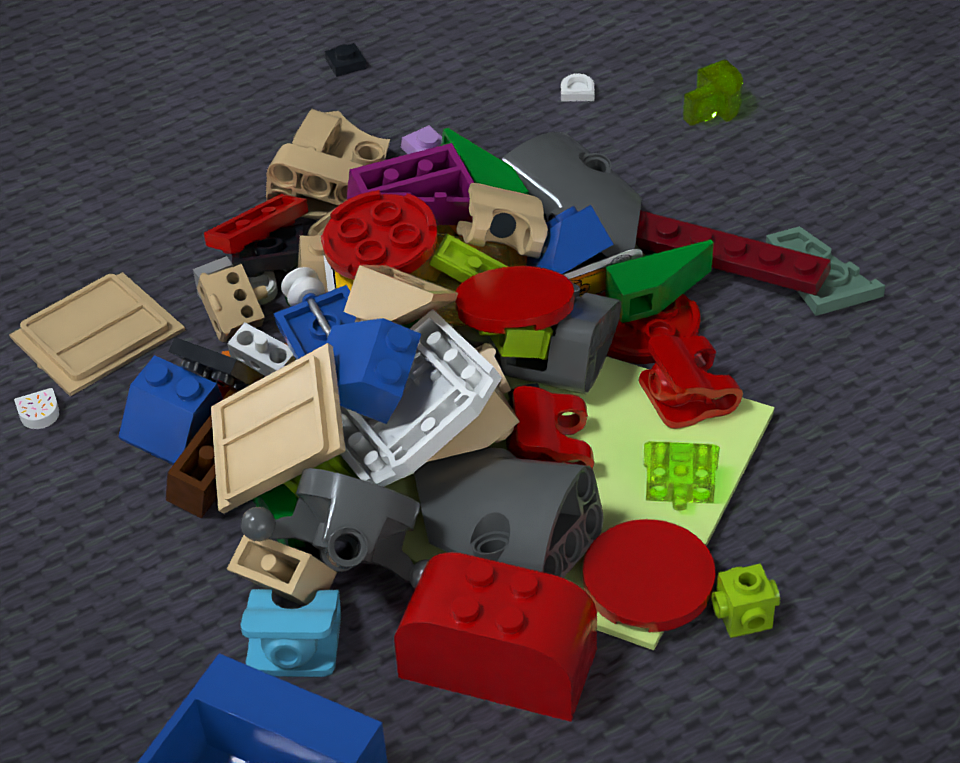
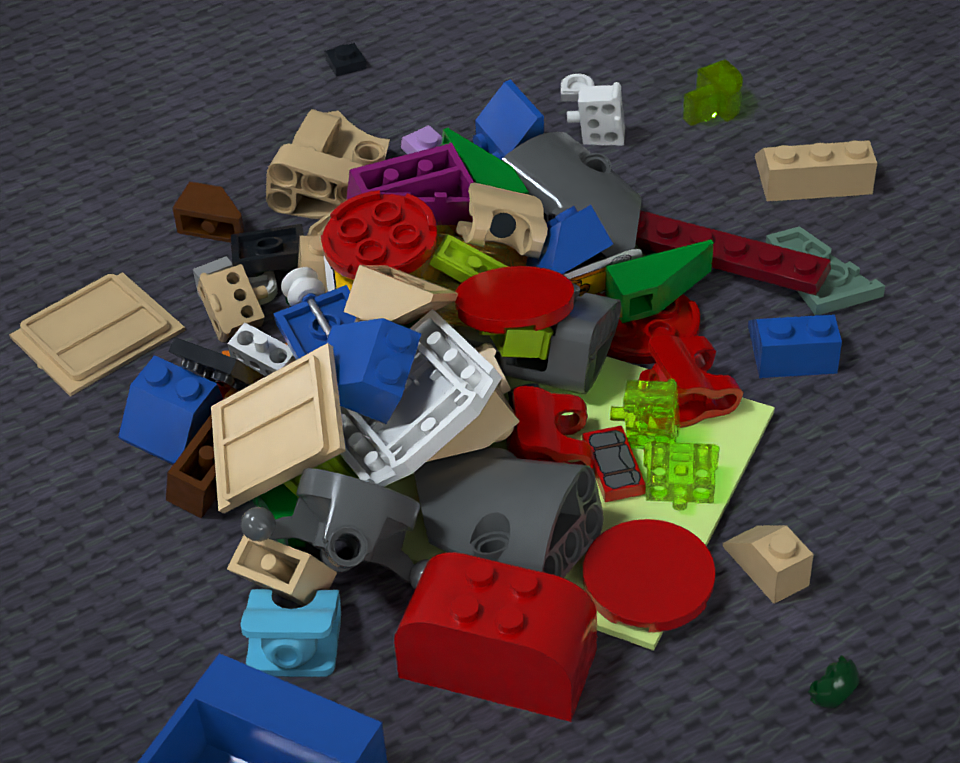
(38, 409): white tile -> none
(207, 213): none -> reddish brown slope
(256, 223): red plate -> none
(507, 121): none -> blue slope
(600, 115): none -> white piece
(614, 464): none -> tile
(649, 412): none -> clear neon green piece
(745, 600): lime brick -> none
(773, 559): none -> tan slope
(796, 345): none -> blue slope
(817, 170): none -> tan slope
(836, 684): none -> dark green plate

